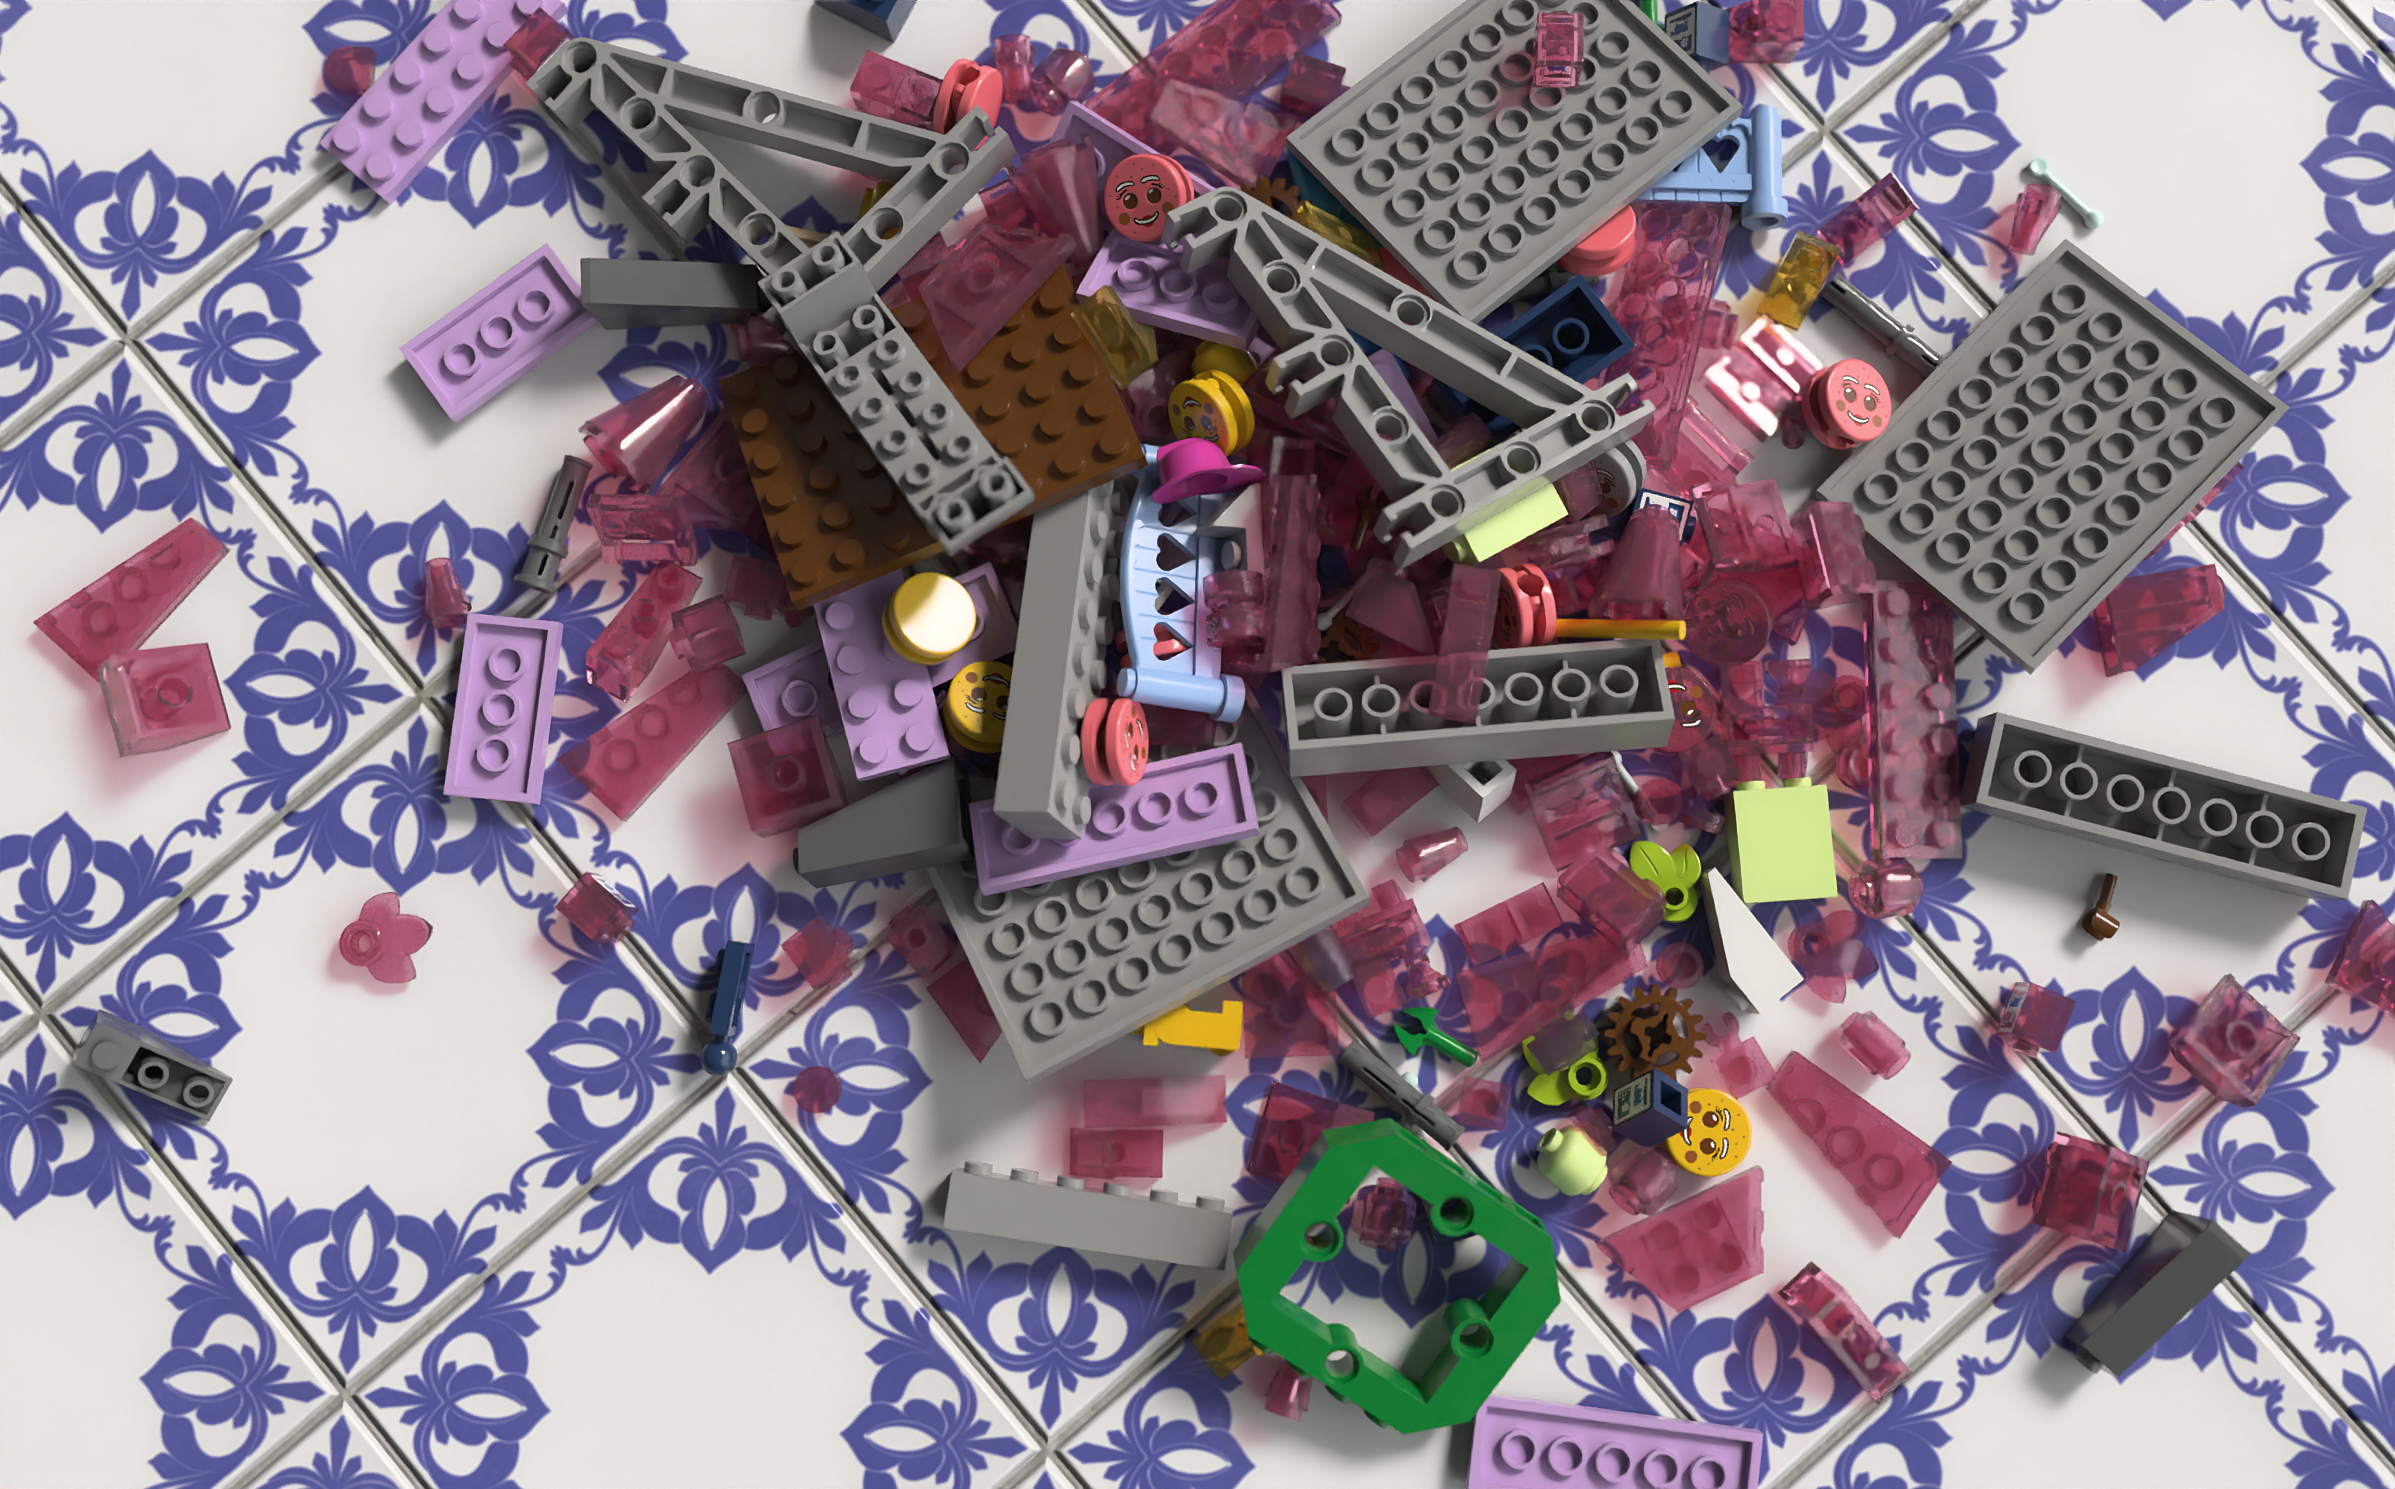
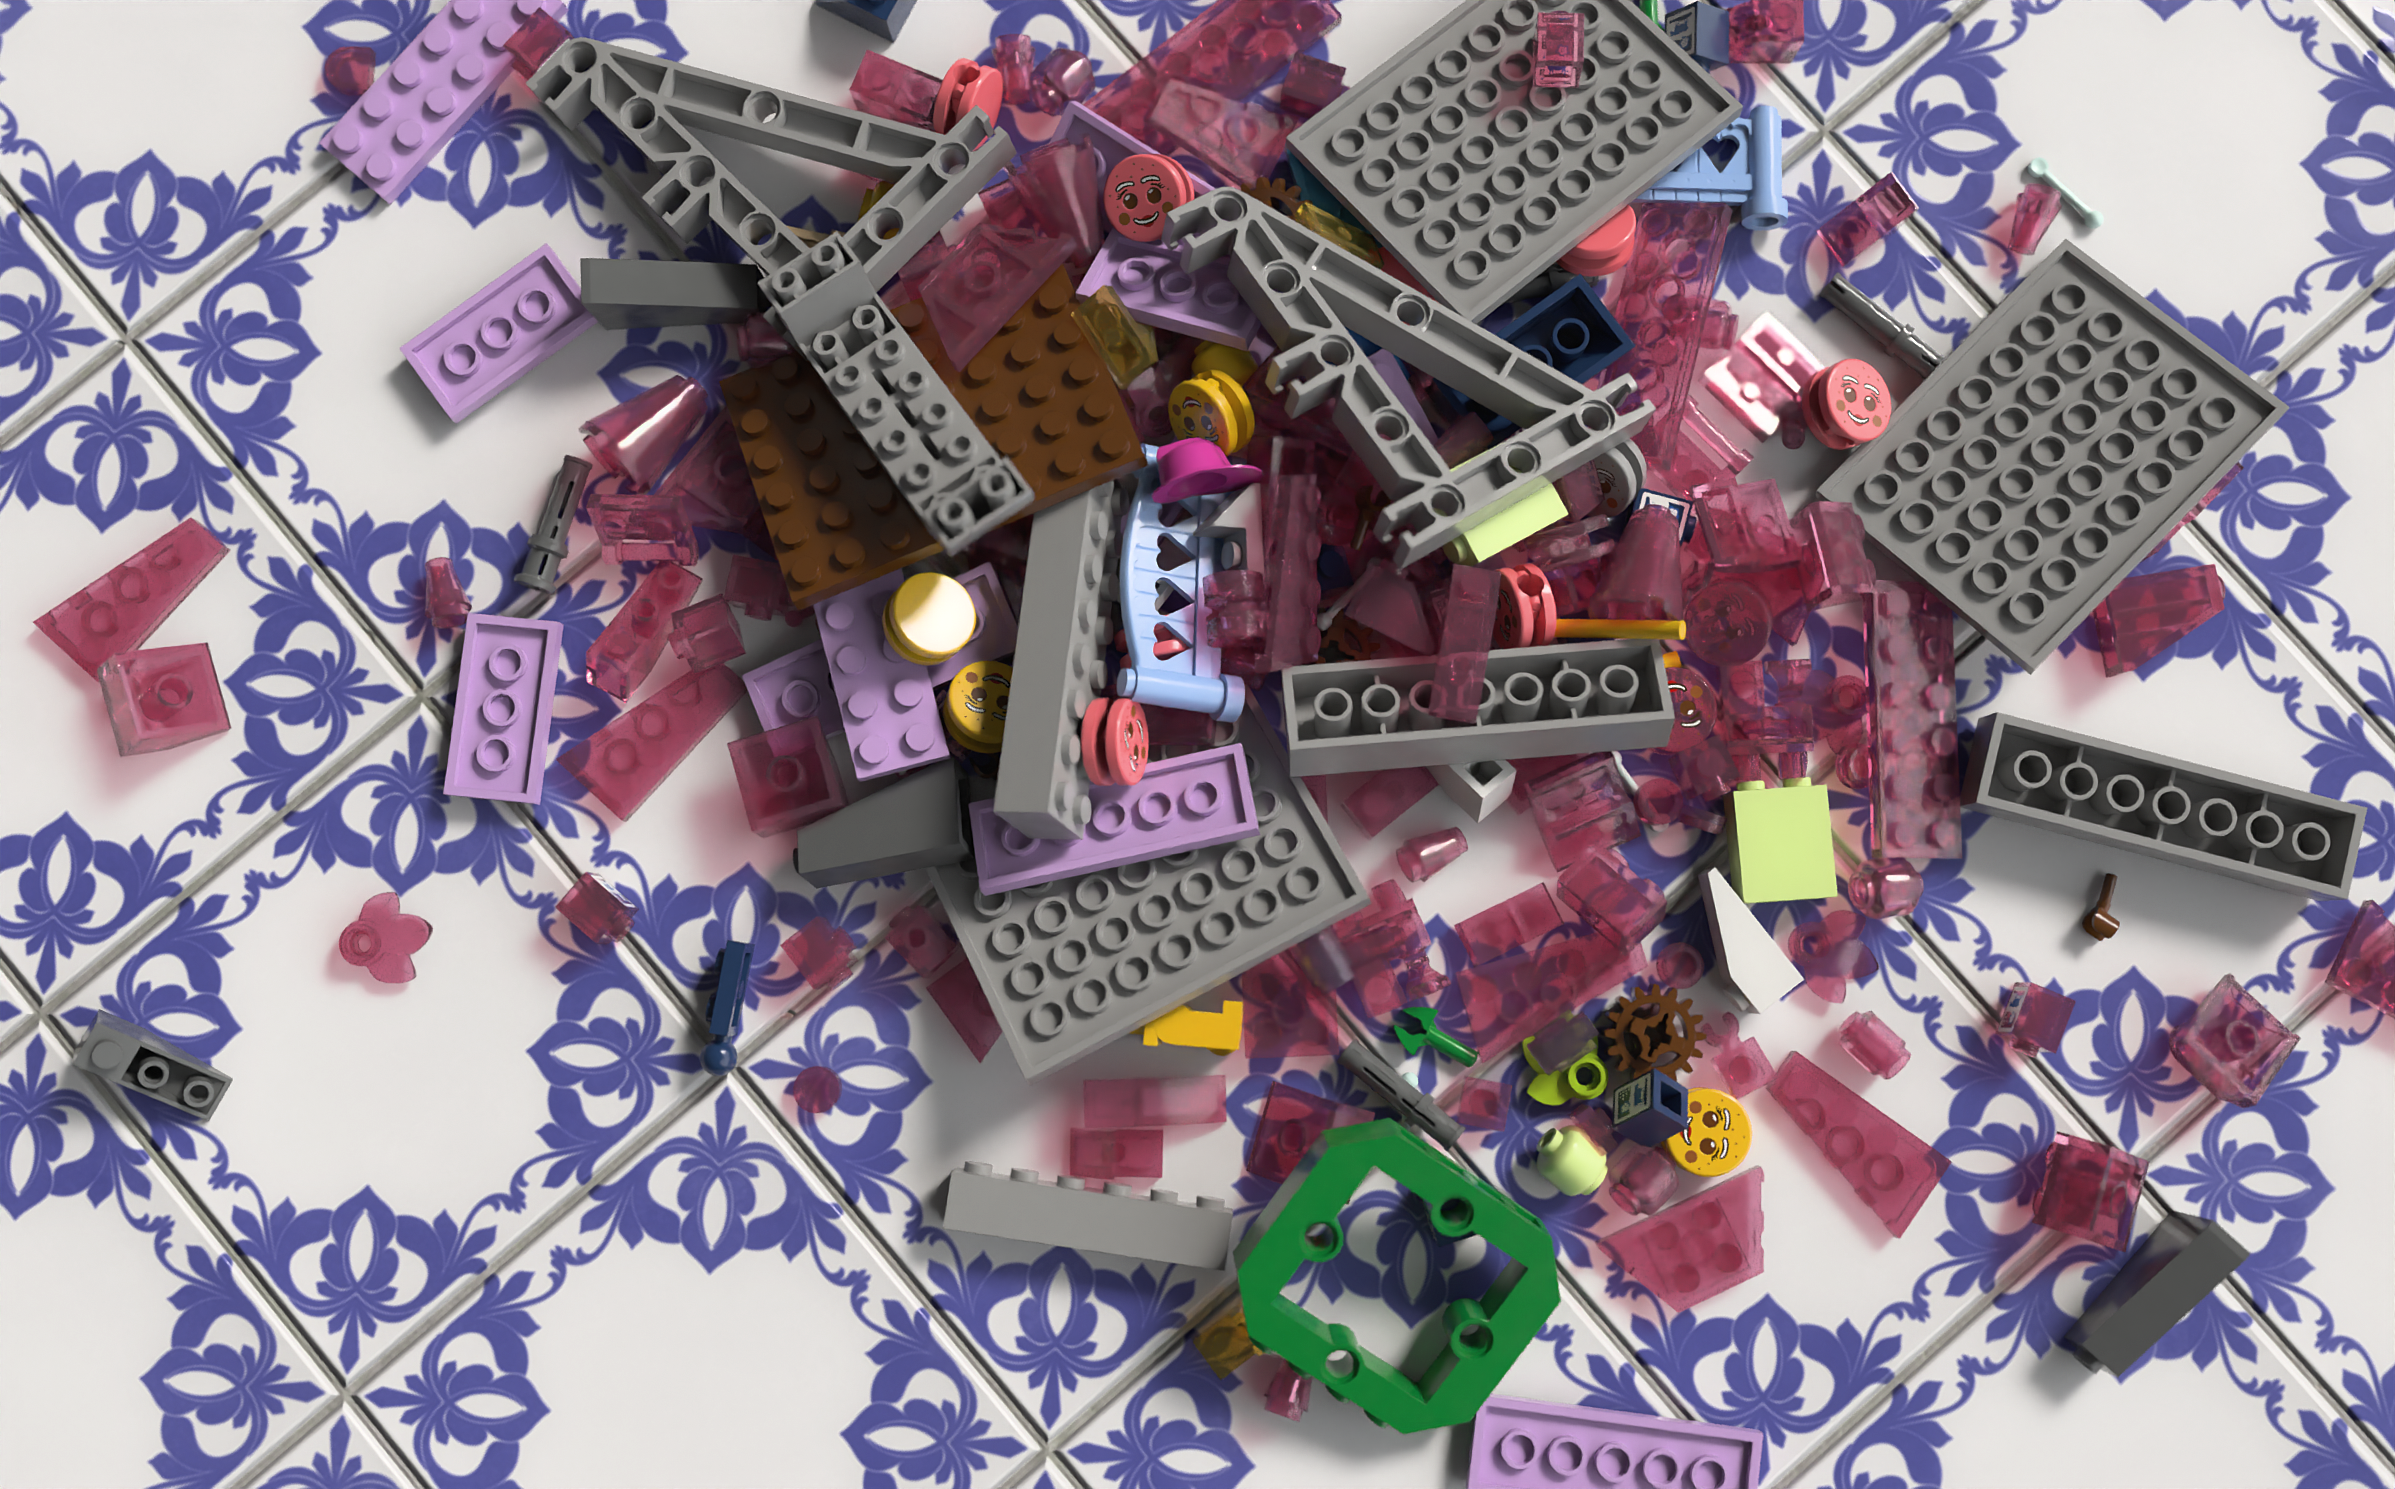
(1383, 1215): clear pink head -> none
(1671, 873): lime plate -> none
(1798, 279): clear yellow slope -> none
(1844, 1331): clear pink slope -> none

